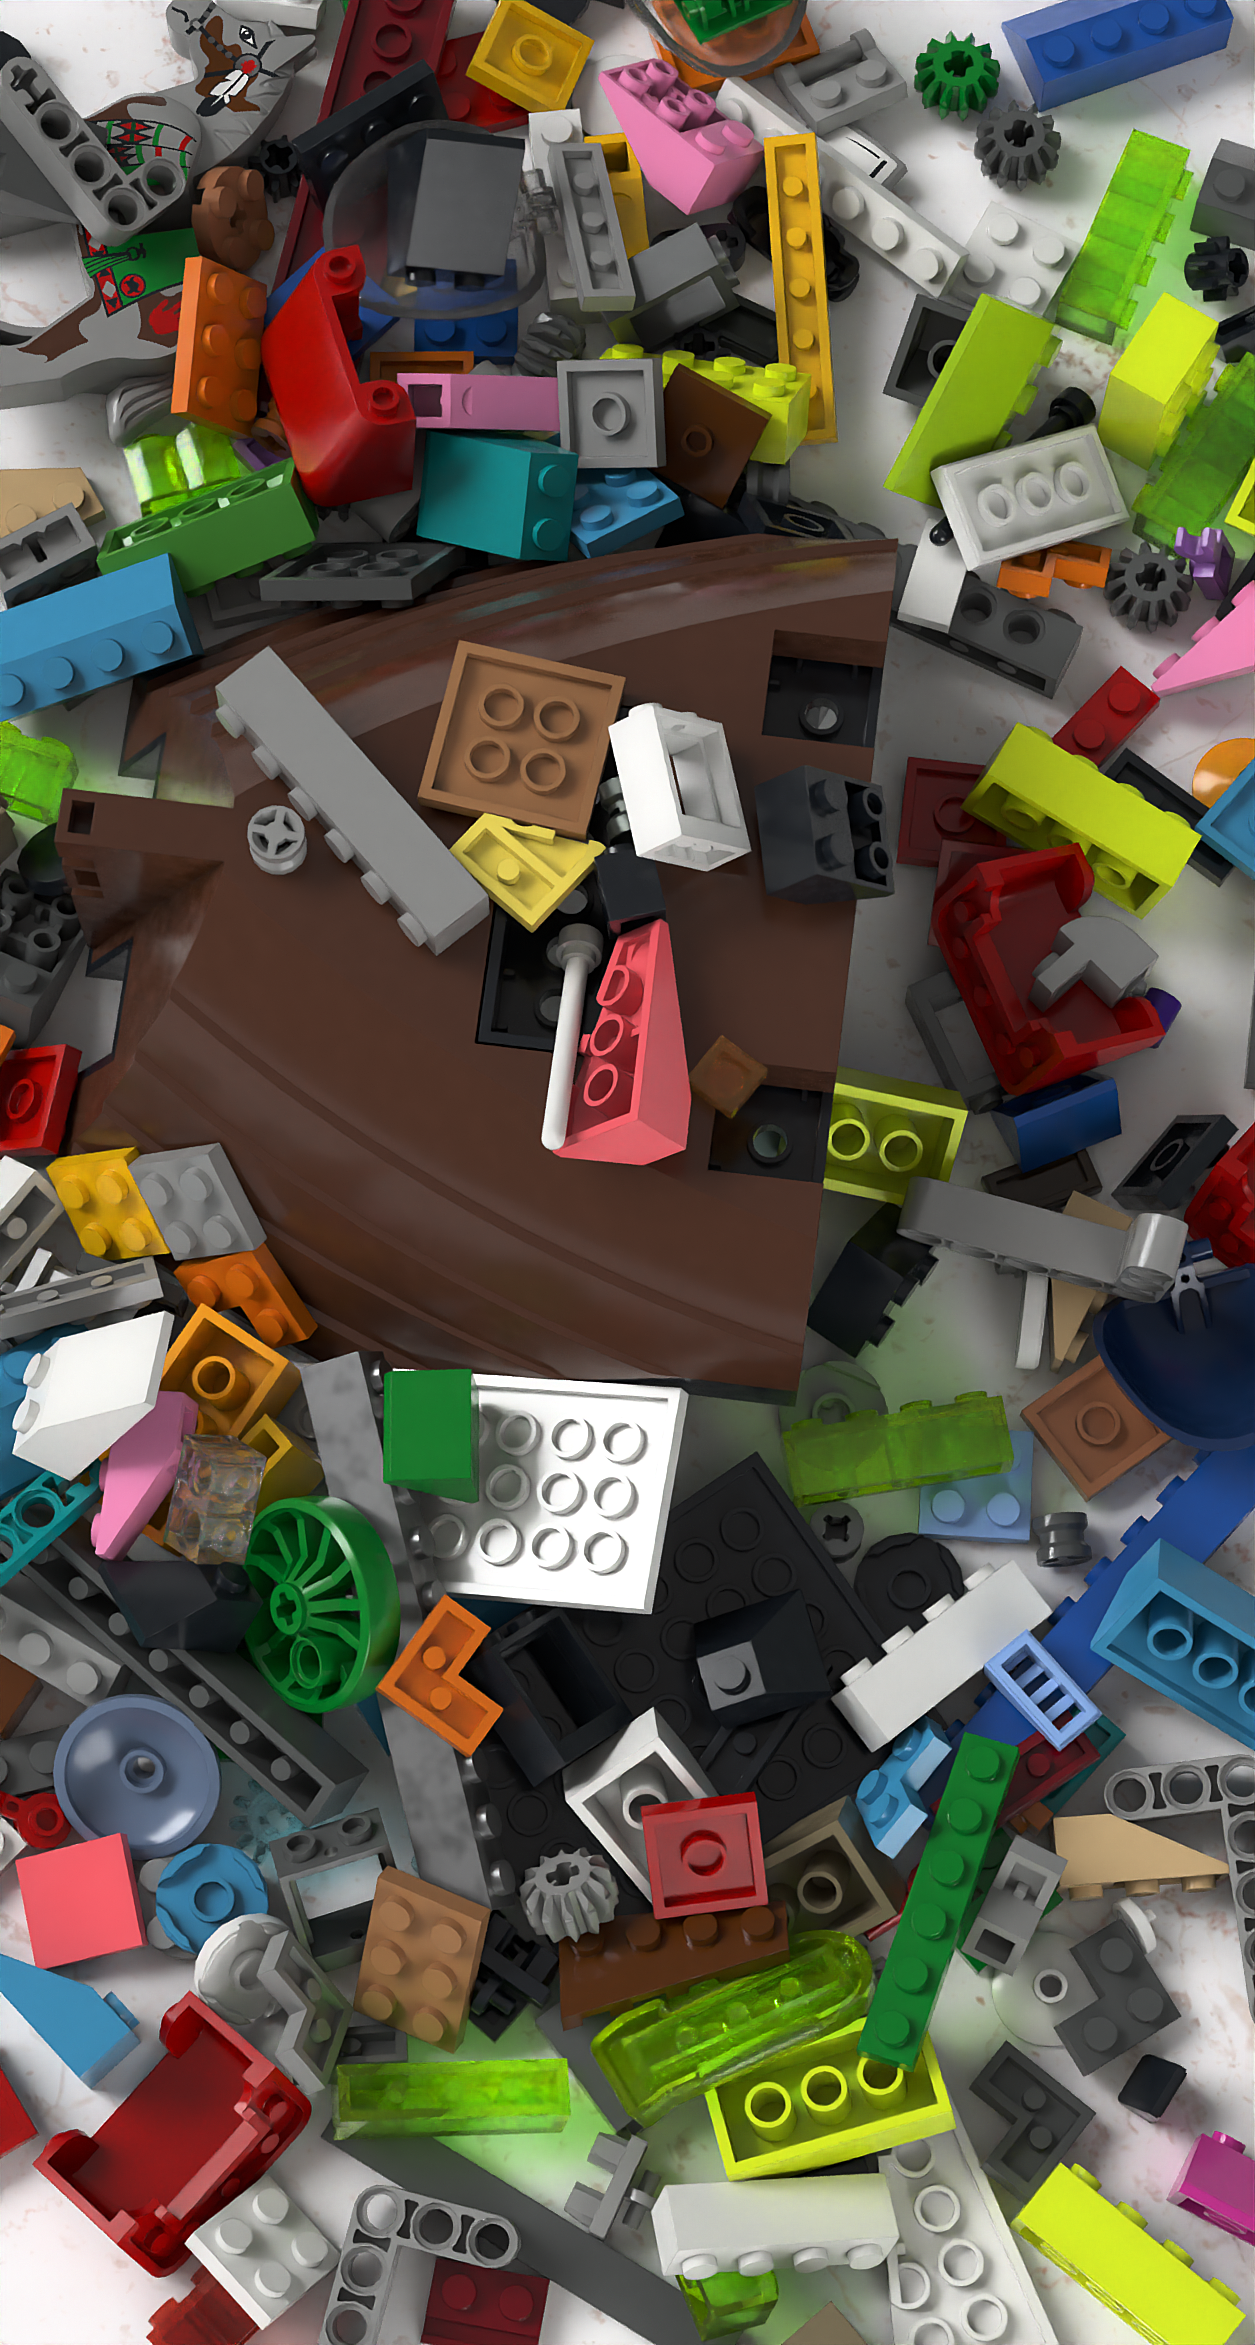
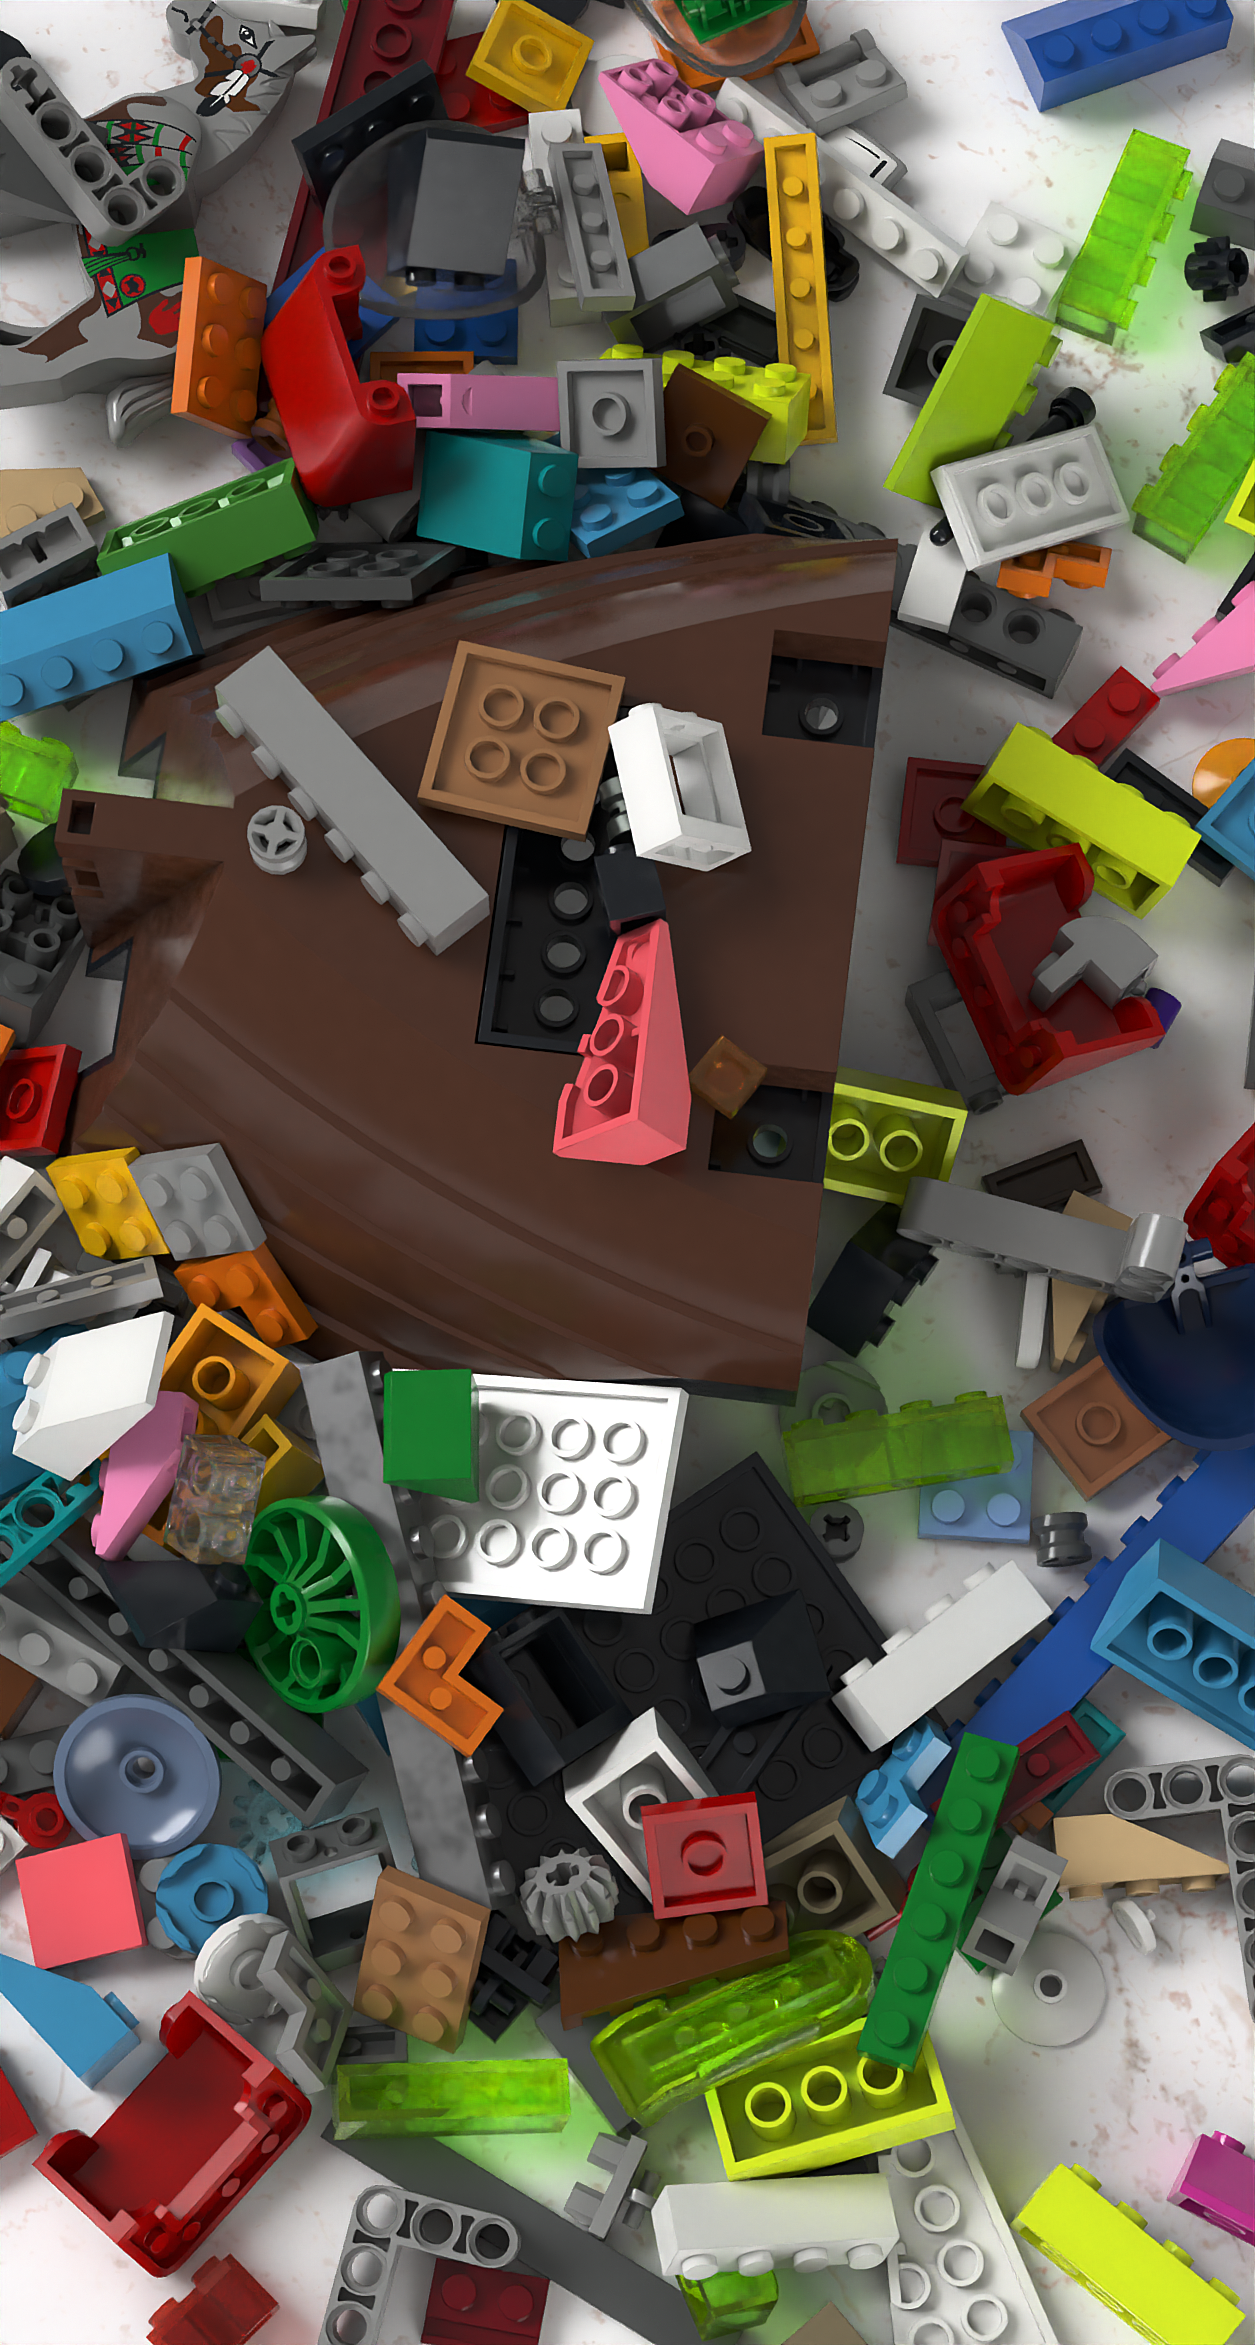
(178, 466): clear neon green brick -> none
(232, 217): nougat plate -> none
(264, 2251): white plate -> none
(278, 168): black gear -> none
(524, 867): light yellow wing -> none
(546, 342): dark grey gear -> none
(579, 953): white piece -> none
(823, 837): black slope -> none
(904, 1579): black tile -> none
(973, 65): green gear -> none
(1012, 1655): light blue slope -> none
(1024, 128): dark grey gear -> none
(1042, 2115): dark grey plate -> none
(1059, 1119): blue slope -> none
(1129, 2002): dark grey plate -> none
(1147, 605): dark grey gear -> none
(1151, 2087): black slope -> none
(1158, 382): neon yellow brick -> none
(1174, 1162): black plate -> none
(1210, 560): medium lavender plate -> none

